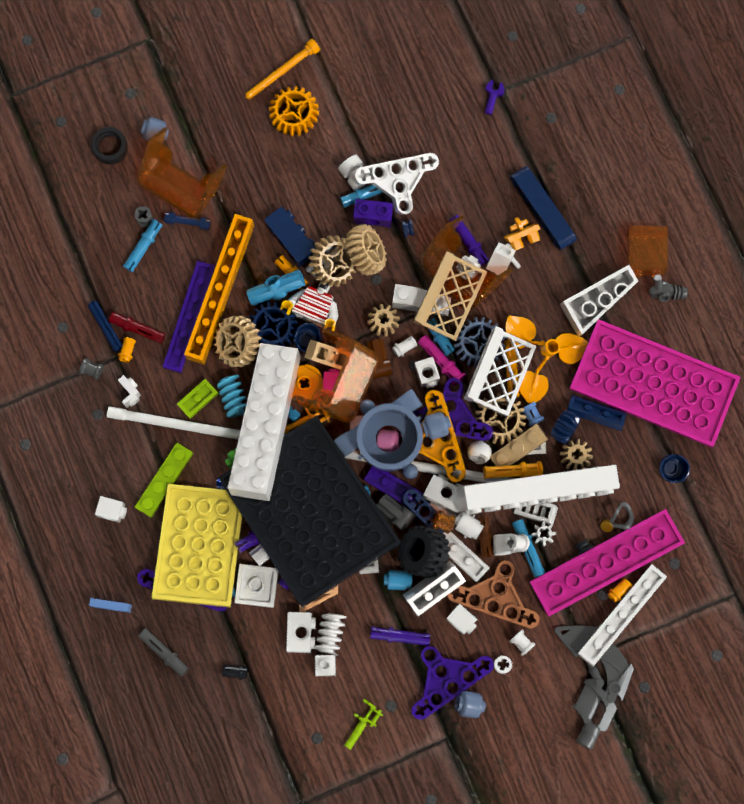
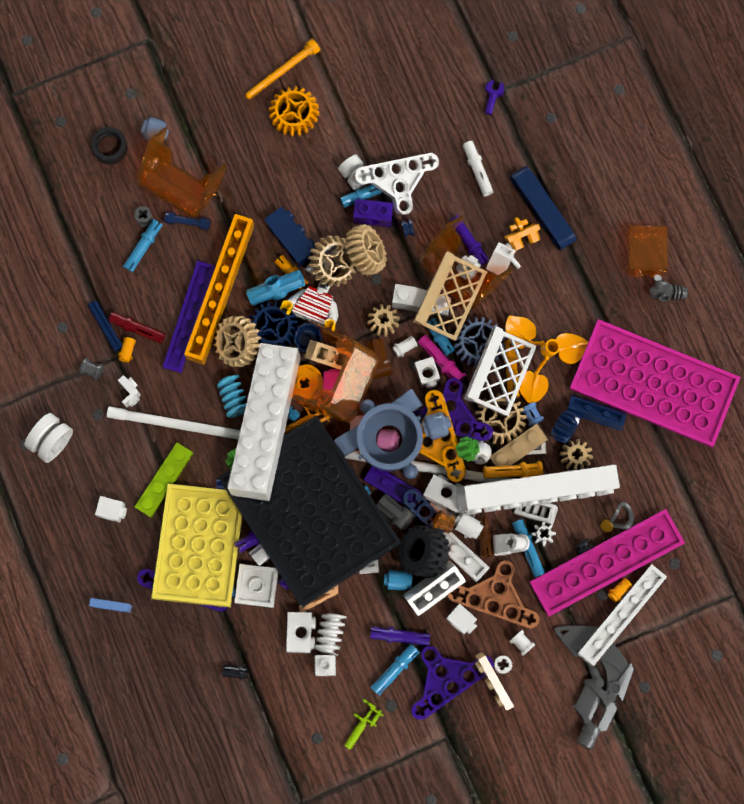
(48, 437): none -> white wheel
(166, 655): dark grey pin -> none
(197, 398): lime plate -> none
(395, 669): none -> dark azure pin
(467, 448): none -> bright green gear
(470, 704): sand blue head -> none
(477, 167): none -> white pin
(492, 681): none -> plate
(591, 303): white wedge -> none
(674, 468): dark blue hair -> none

